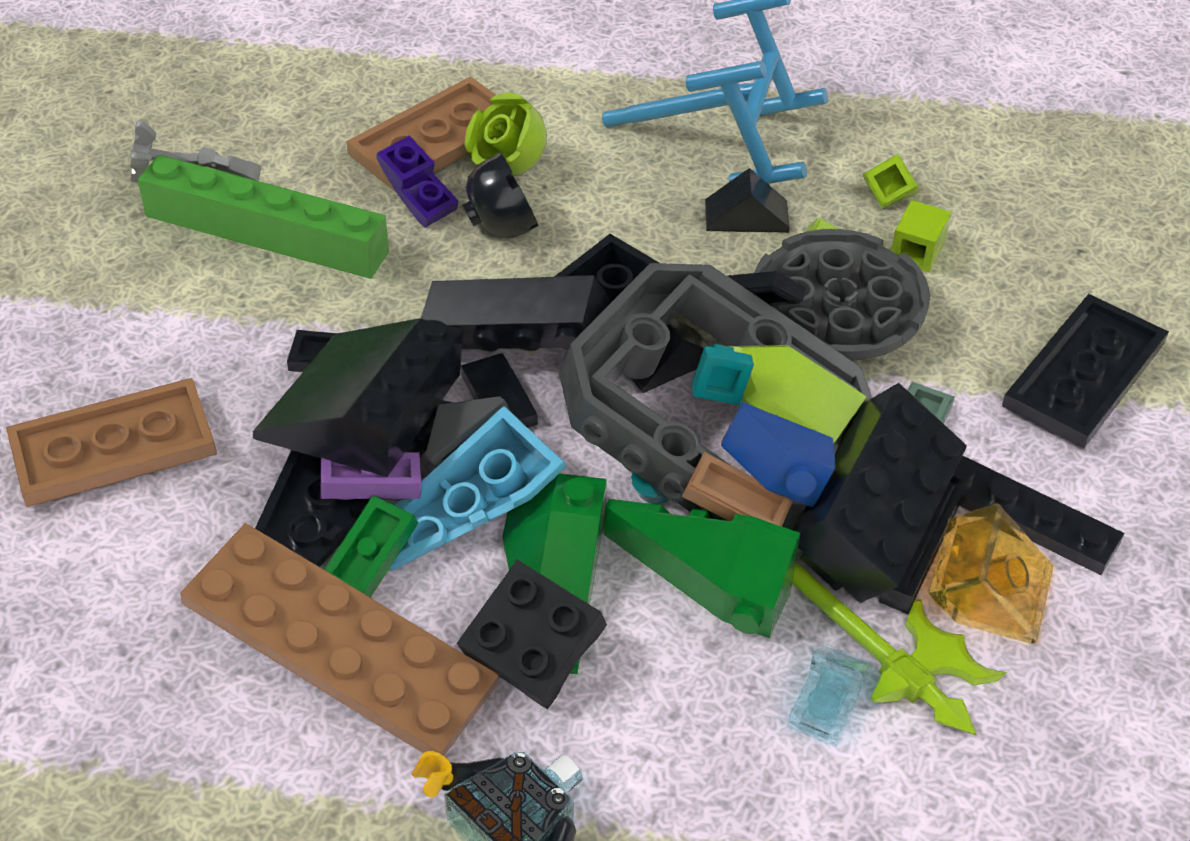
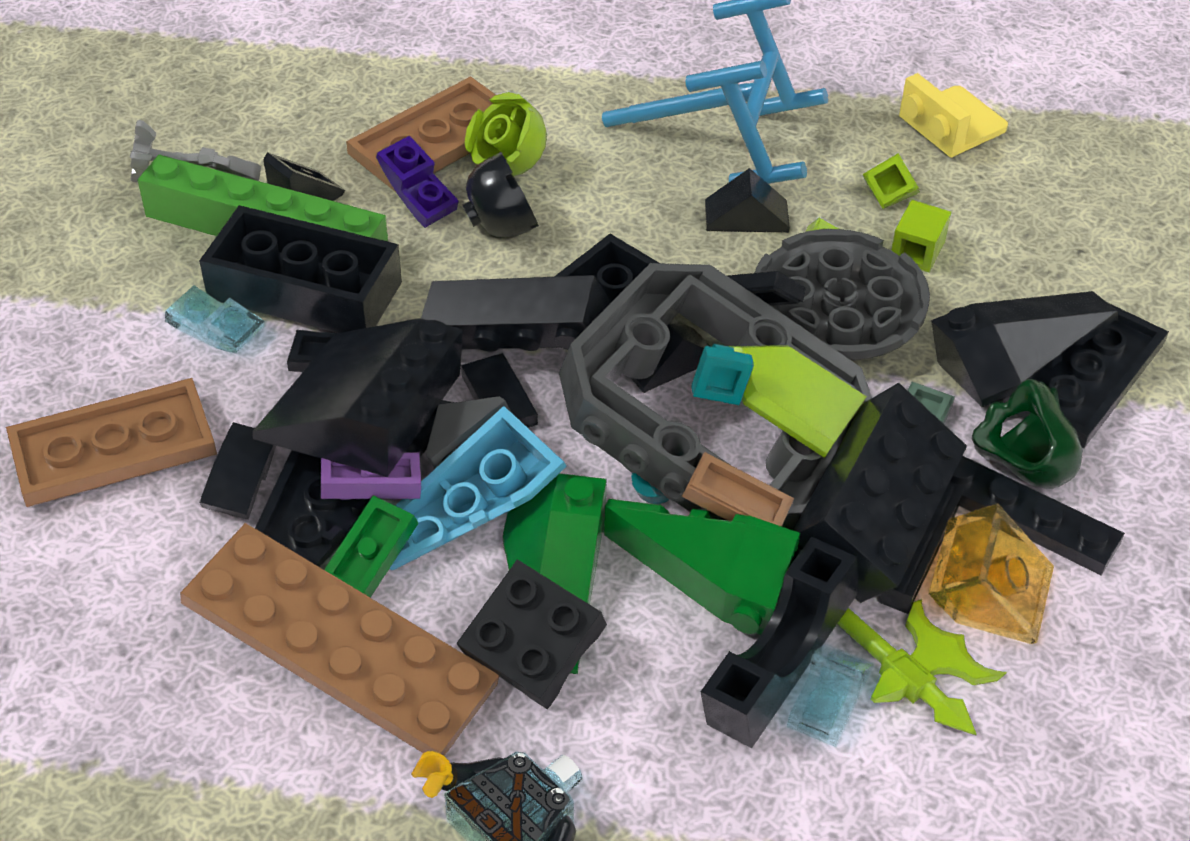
(216, 324): none -> clear light blue slope
(237, 473): none -> black slope
(300, 178): none -> black slope
(301, 271): none -> black brick
(754, 684): none -> black arch
(781, 453): blue slope -> none
(950, 117): none -> light yellow bracket
(1007, 341): none -> black wedge
(1038, 449): none -> dark green piece

